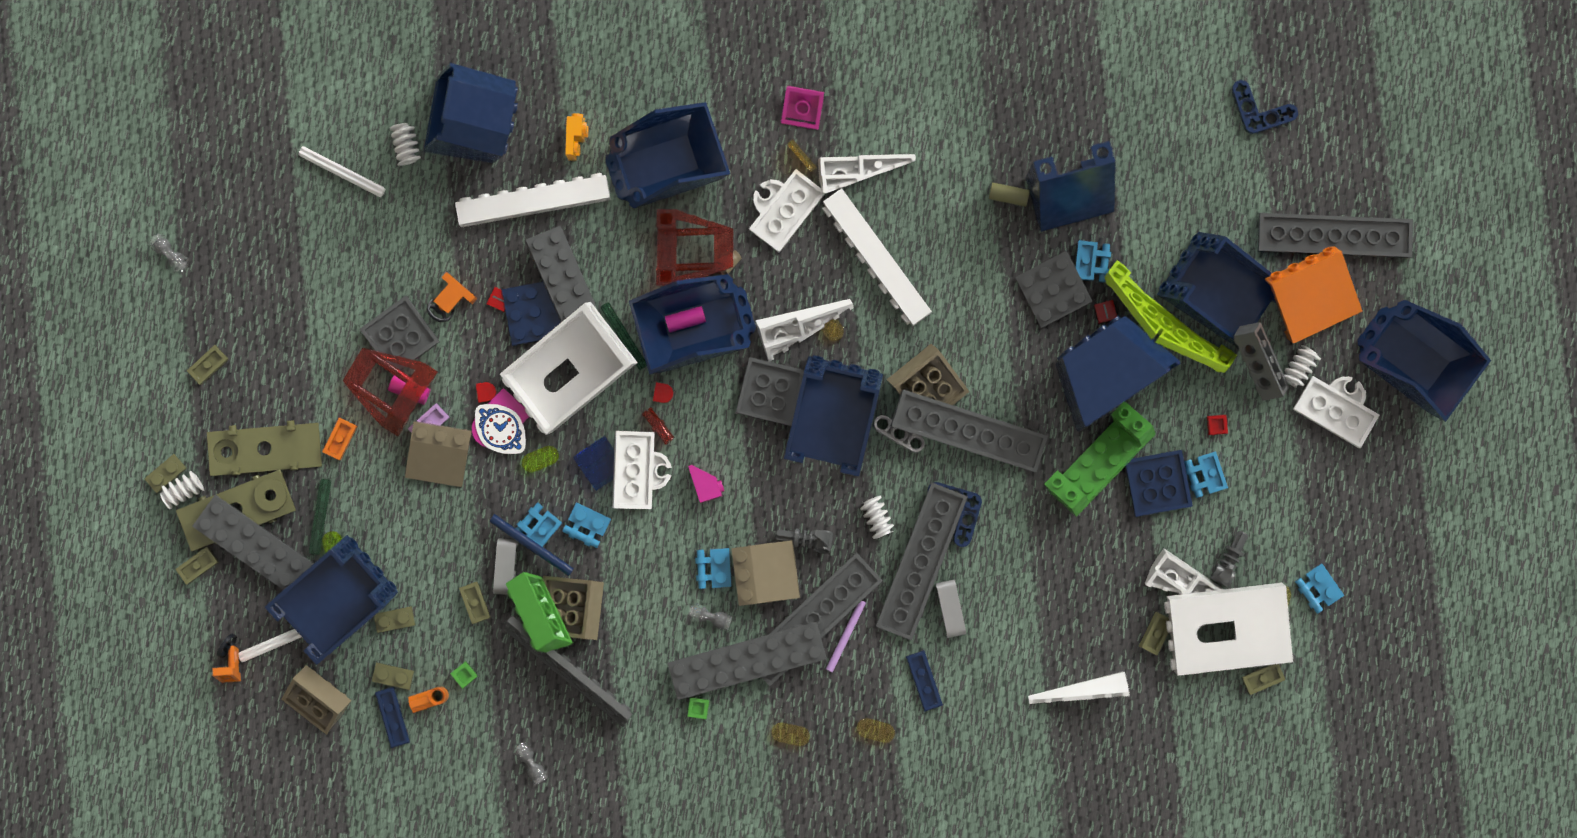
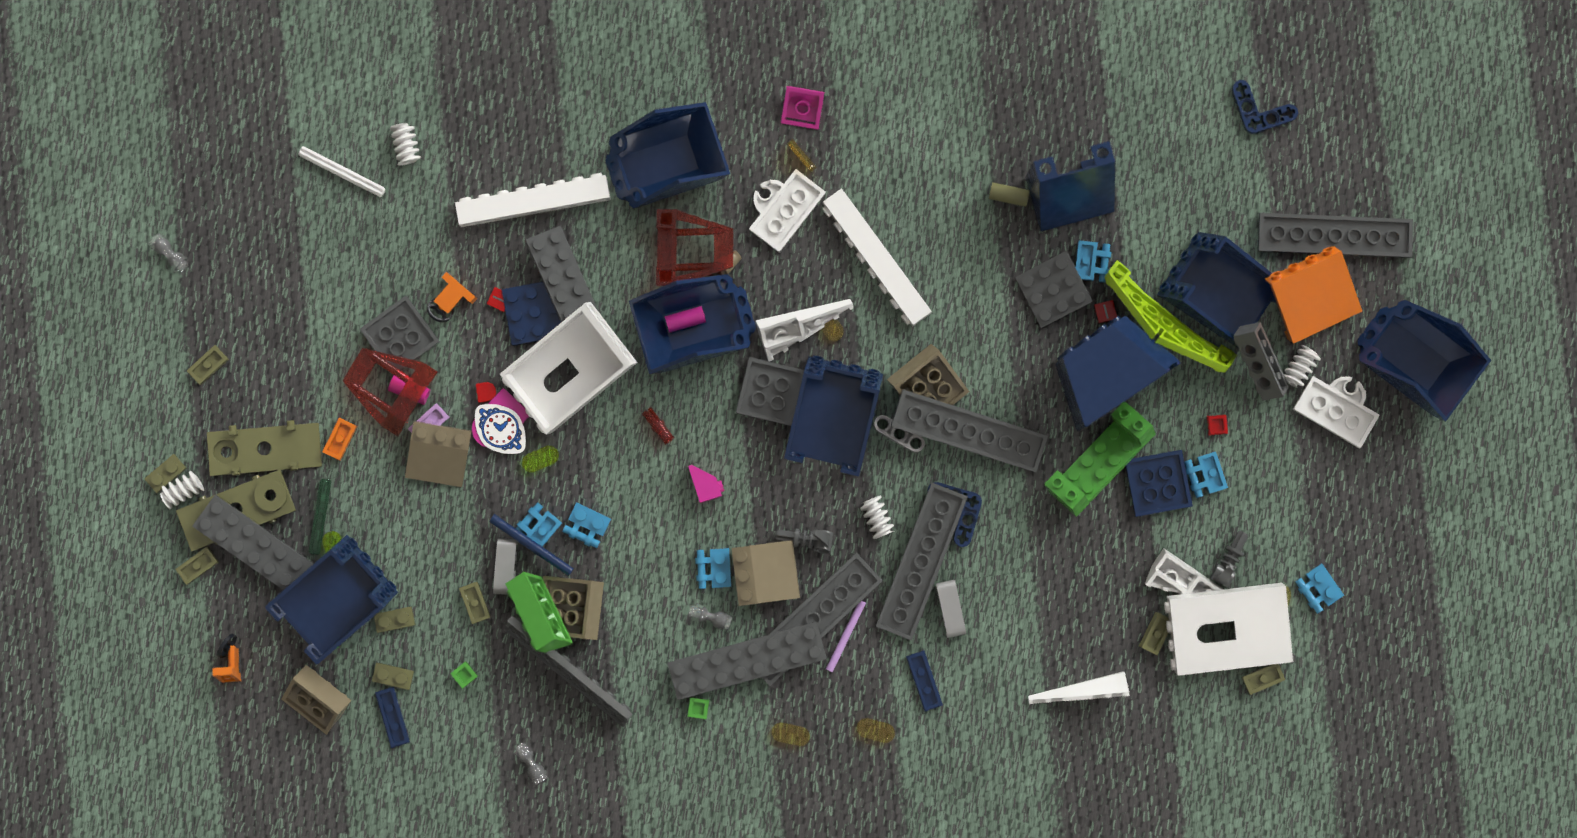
(268, 645): white axle -> none
(427, 699): orange piece -> none
(471, 114): dark blue windscreen -> none
(575, 132): light orange plate -> none
(597, 462): clear blue slope -> none
(623, 335): clear green axle -> none
(636, 470): white plate -> none
(663, 393): red tile -> none
(844, 171): white wedge -> none

